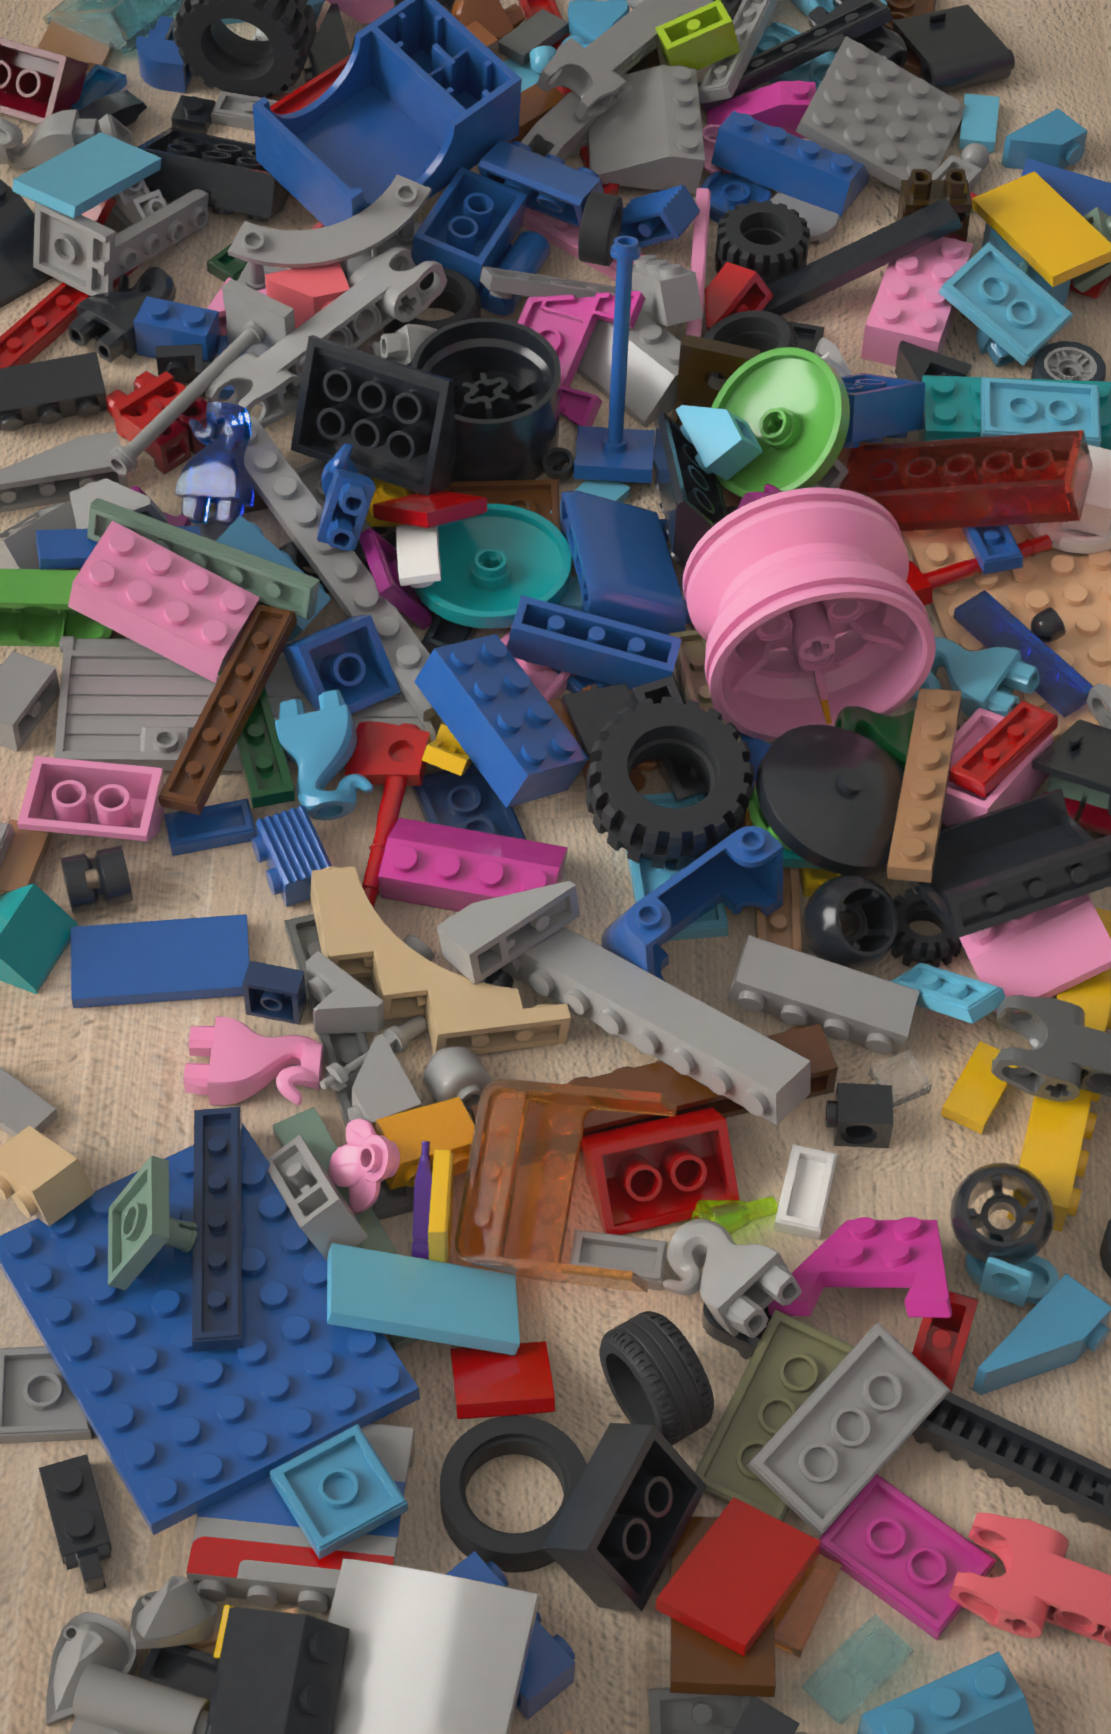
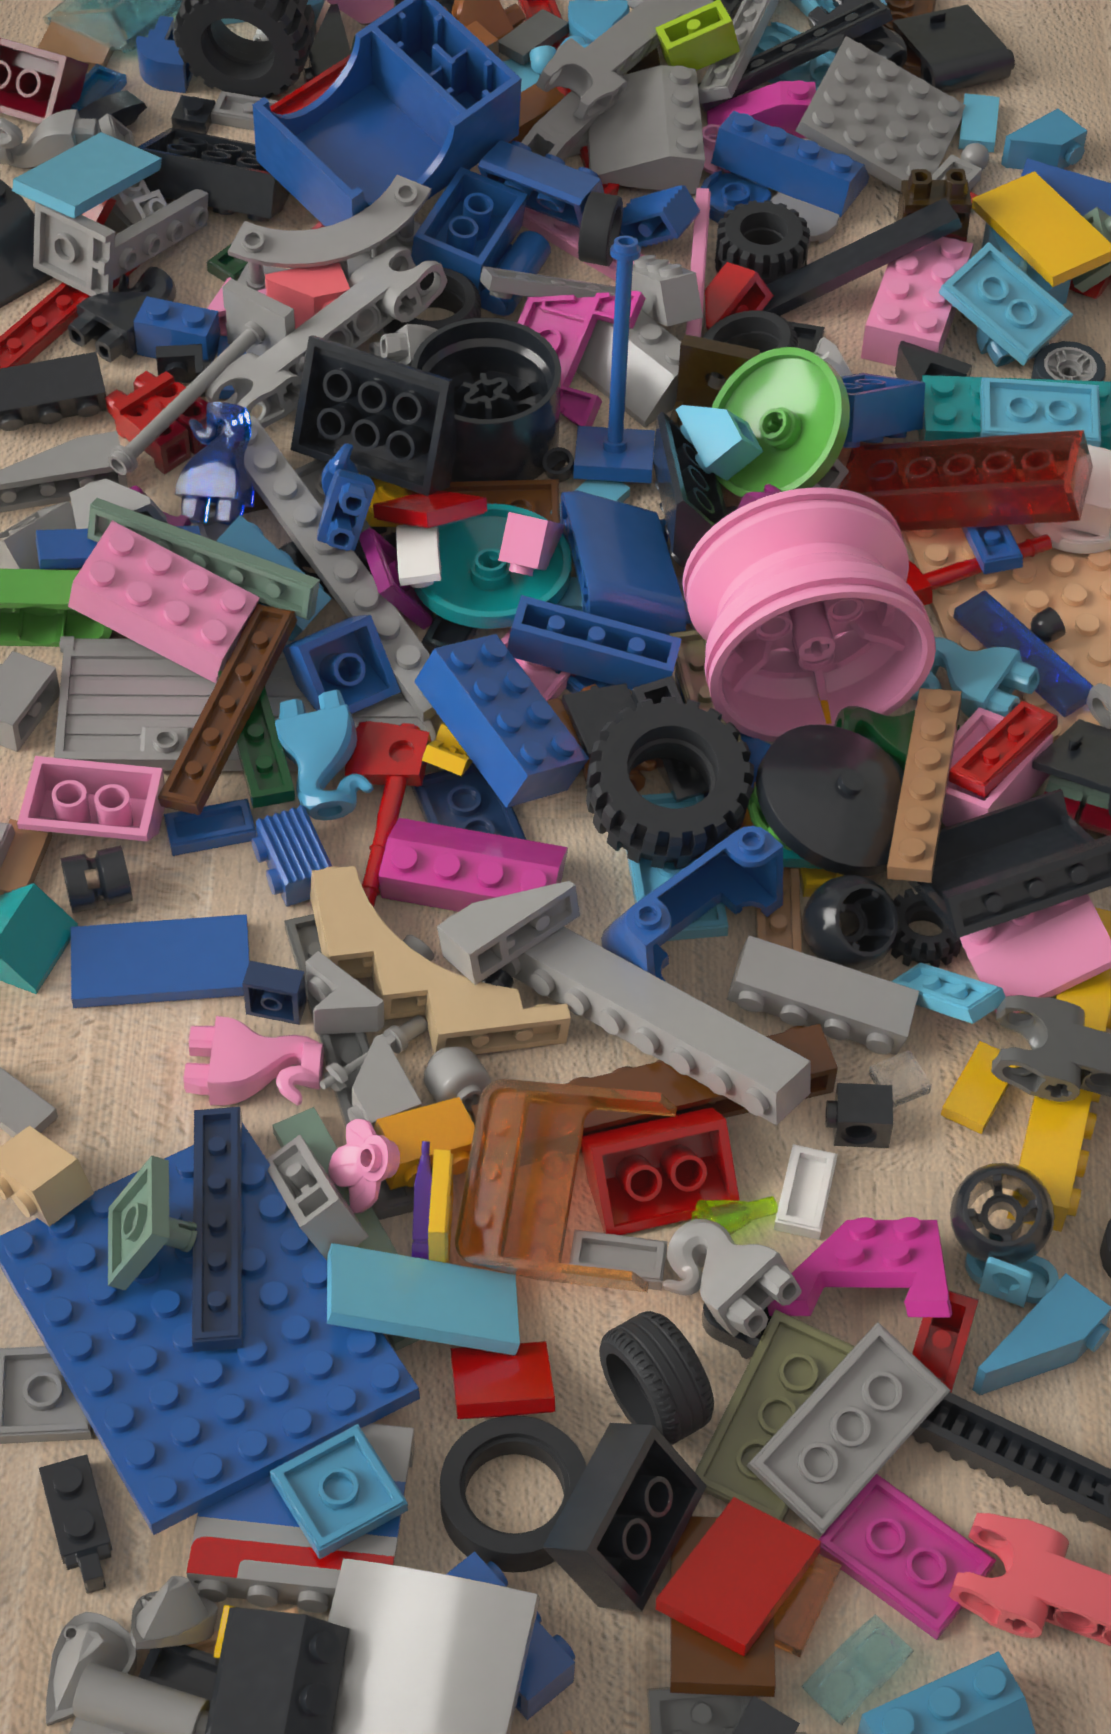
(529, 543): none -> bright pink slope

